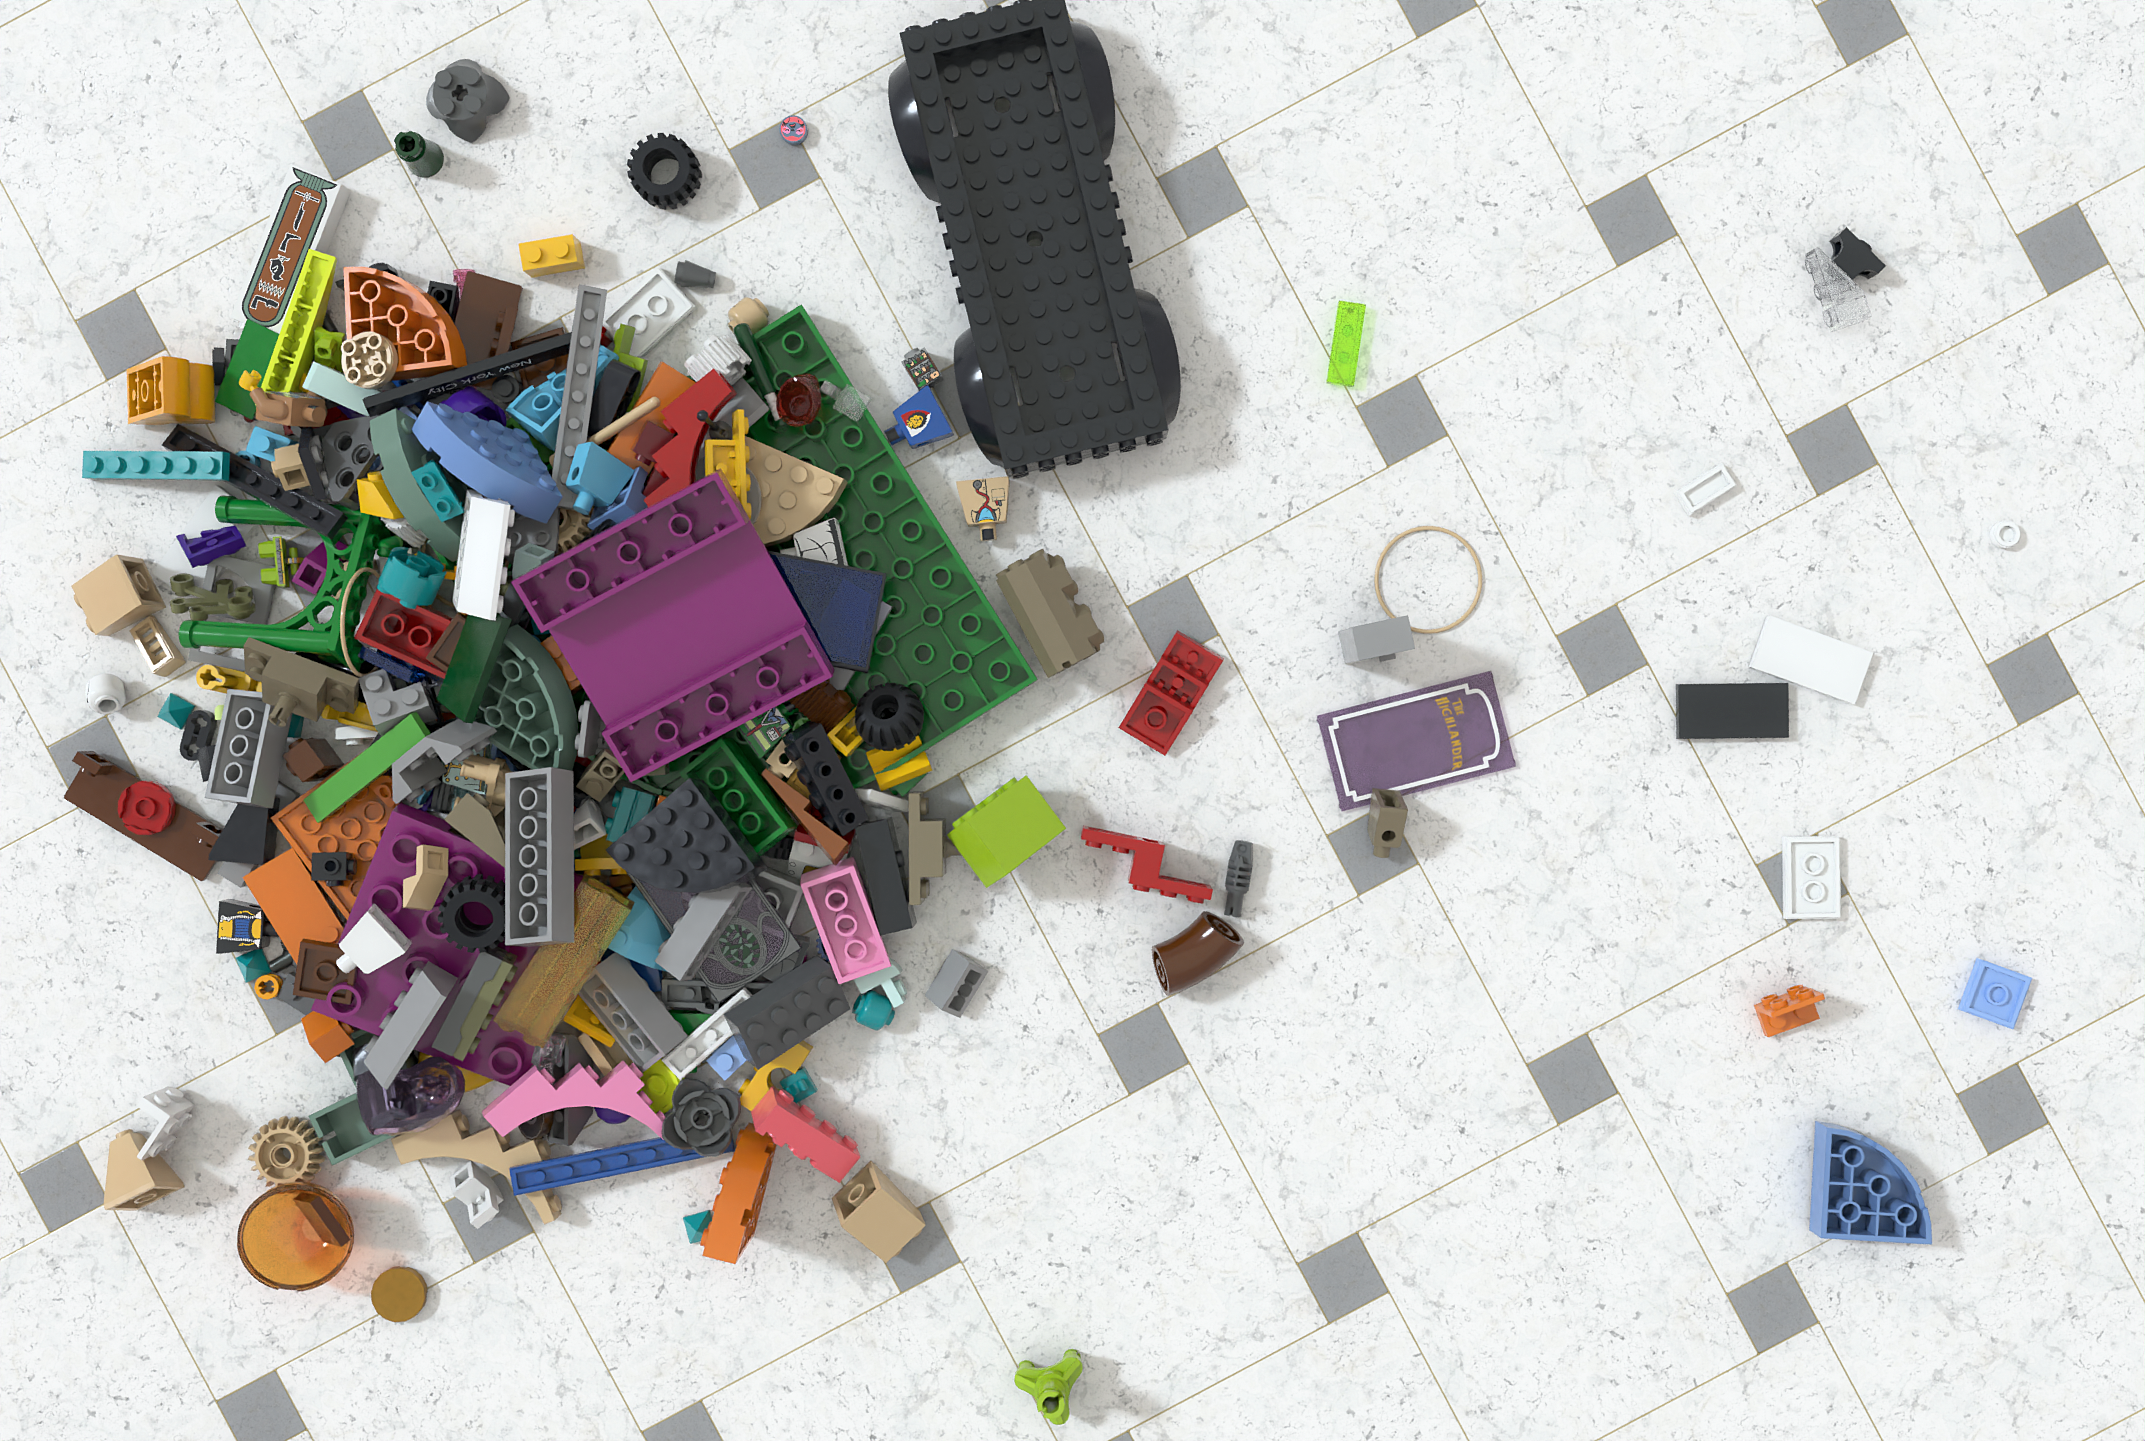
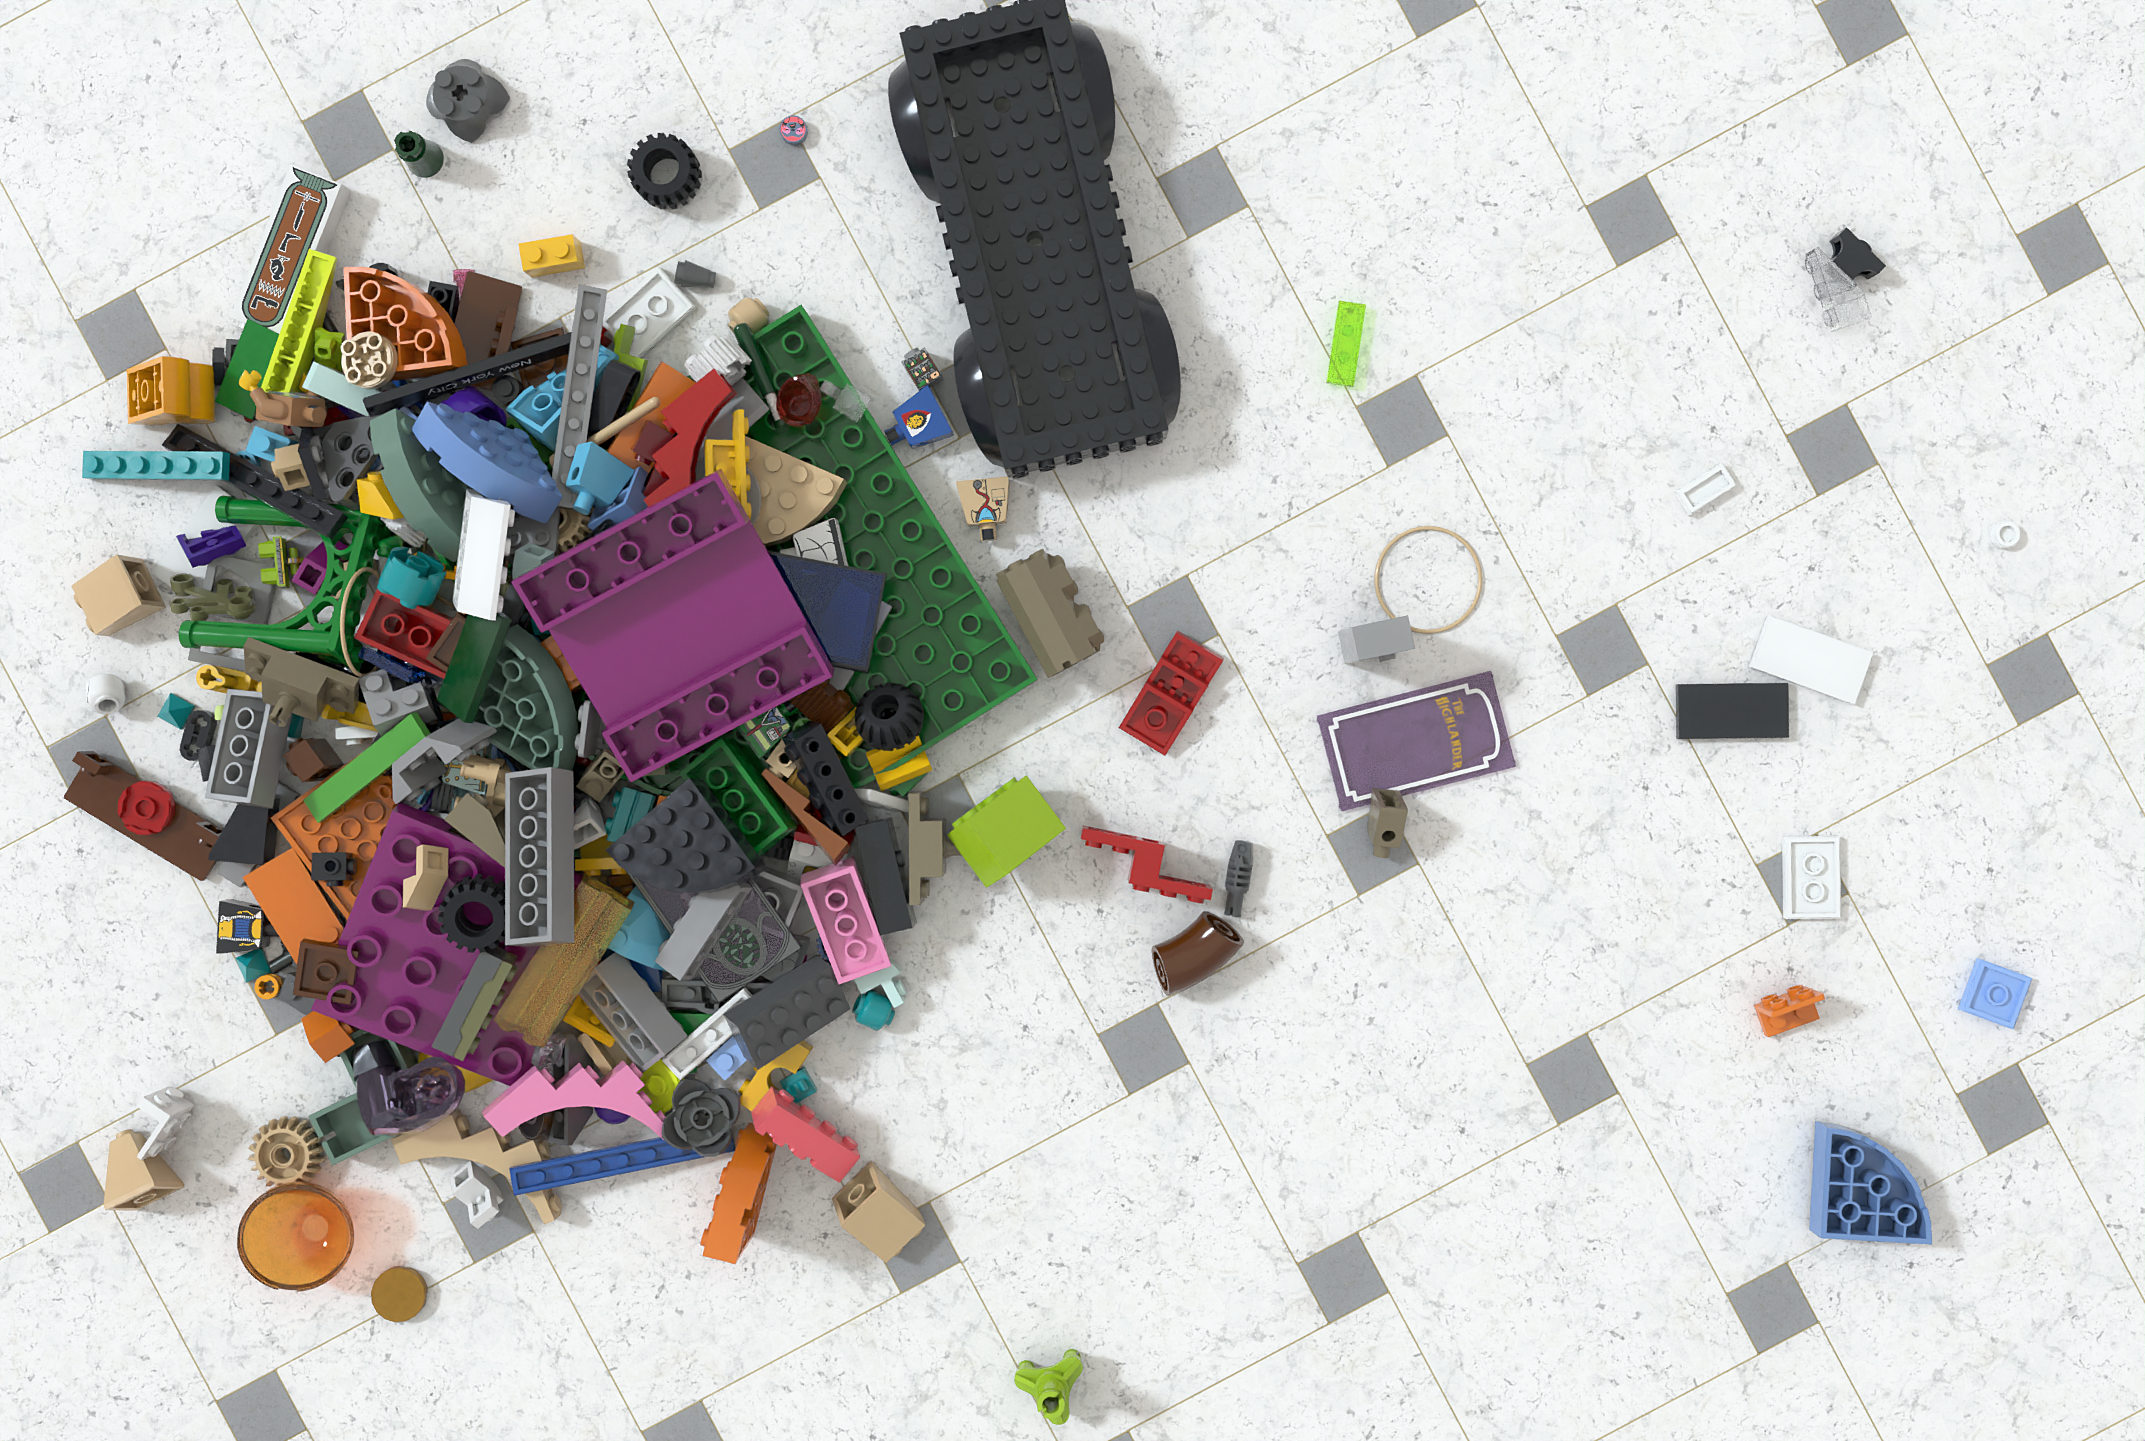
(166, 661): tan slope -> none
(321, 1219): reddish brown tile -> none
(372, 943): white torso -> none
(408, 1023): light grey slope -> none
(437, 491): teal hinge -> none
(696, 1224): teal slope -> none
(716, 428): hinge -> none
(956, 983): light grey brick -> none

